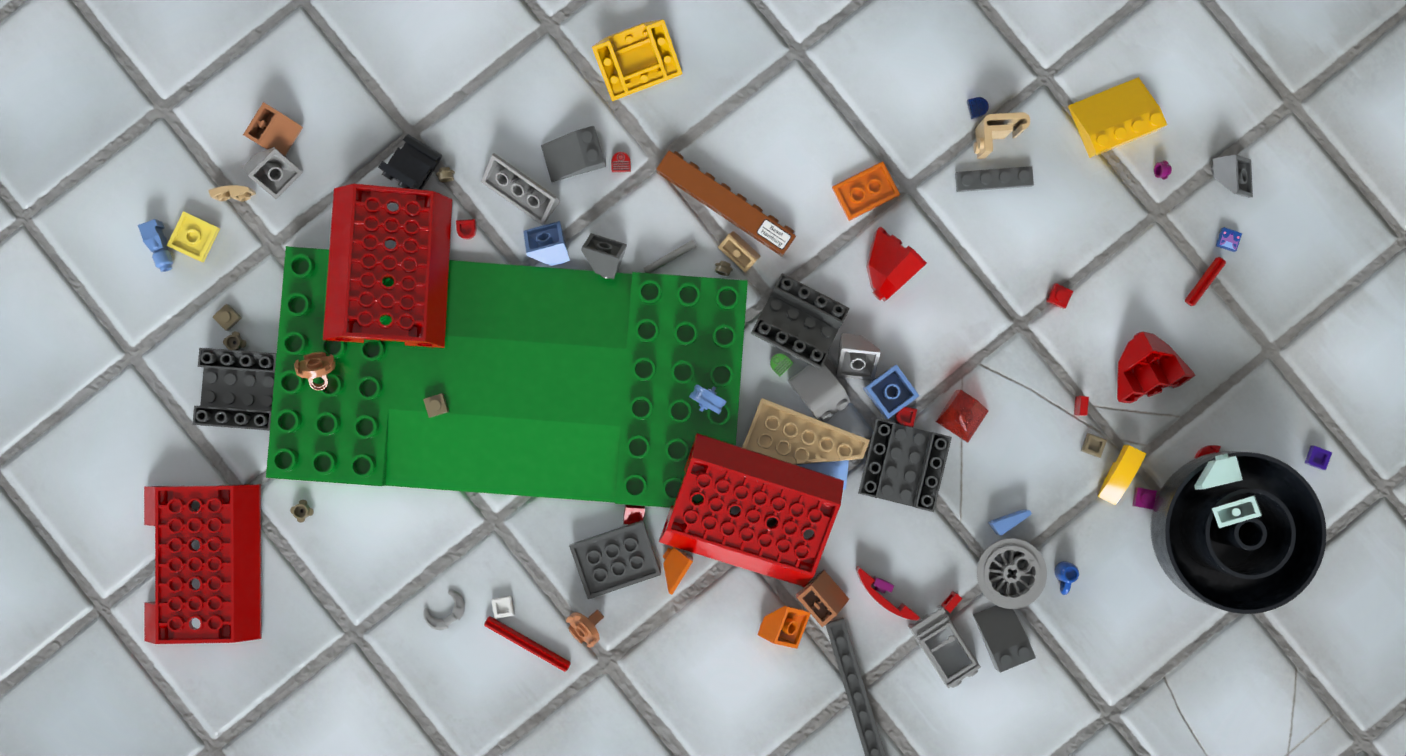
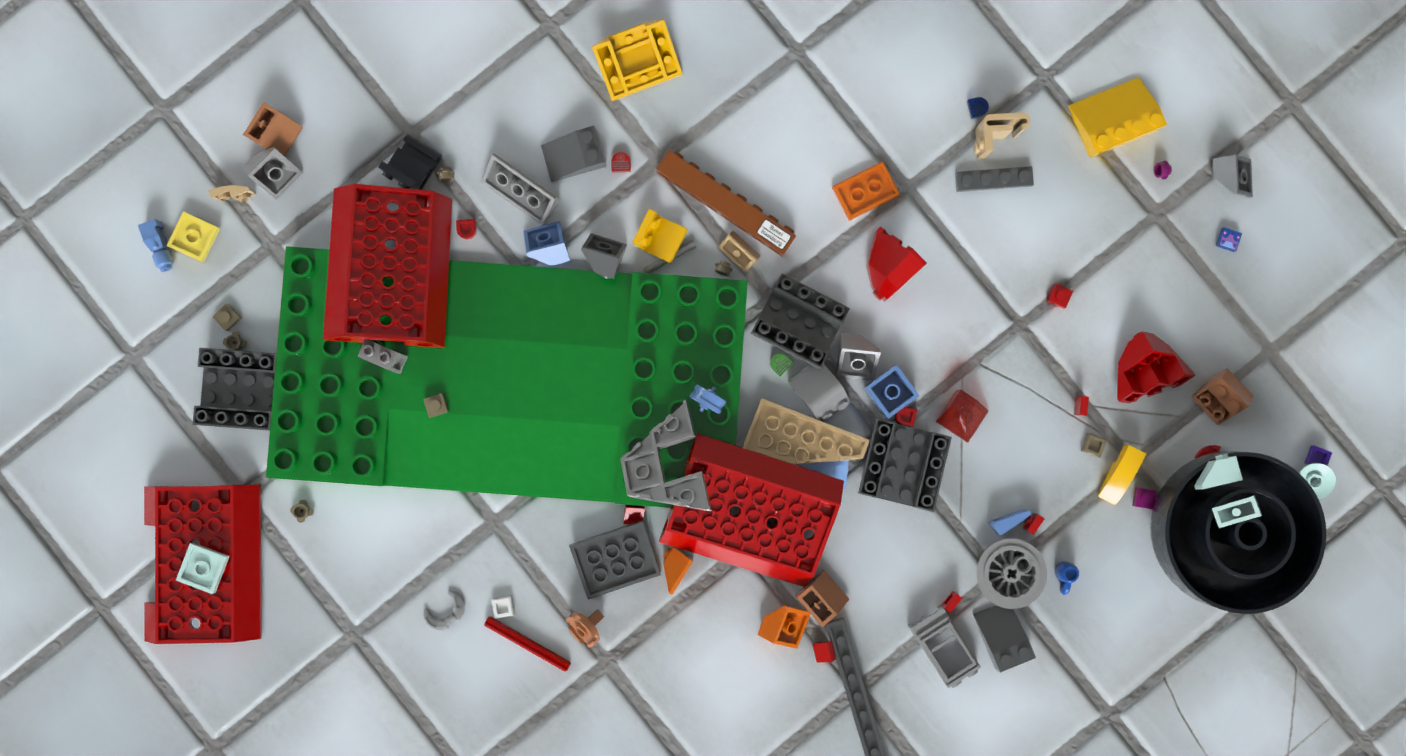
(202, 568): none -> light aqua plate
(315, 366): nougat tile -> none
(382, 356): none -> light grey bracket
(645, 472): none -> light grey wing
(659, 236): none -> yellow bracket
(824, 651): none -> red tile
(882, 585): magenta plate -> none
(902, 610): red slope -> none
(1032, 523): none -> red plate
(1205, 281): red axle -> none
(1223, 396): none -> nougat slope
(1324, 478): none -> light aqua dish

